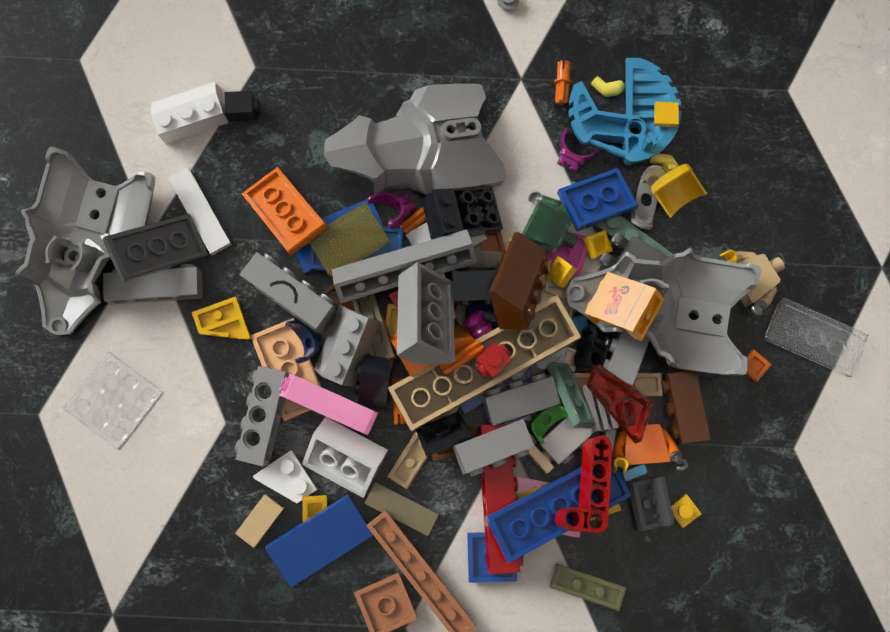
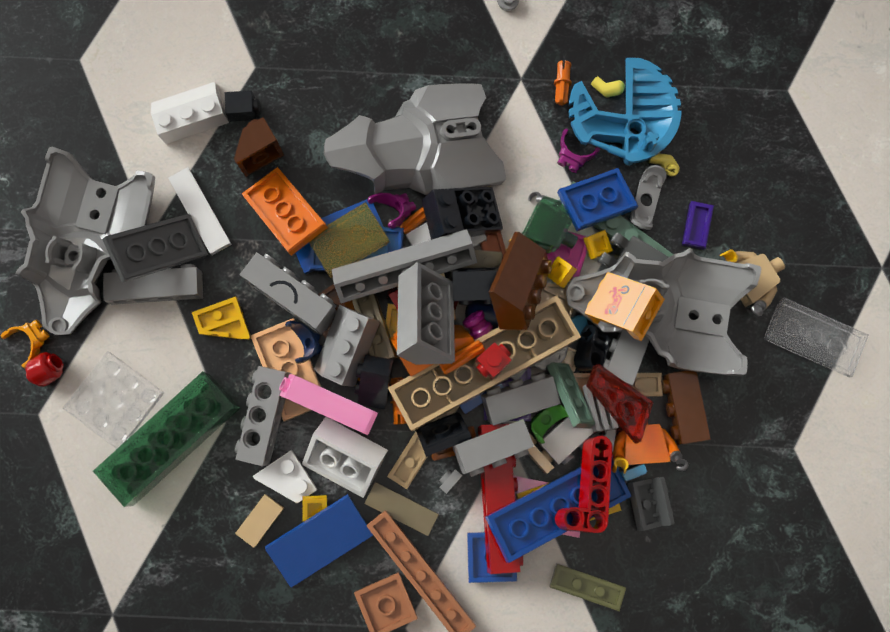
(35, 335): none -> light orange helmet
(44, 369): none -> red head
(166, 439): none -> clear green brick
(256, 147): none -> reddish brown slope
(449, 479): none -> light grey plate
(666, 114): yellow tile -> none
(677, 188): yellow piece -> none
(684, 511): yellow plate -> none
(697, 225): none -> dark purple tile
(756, 366): orange tile -> none

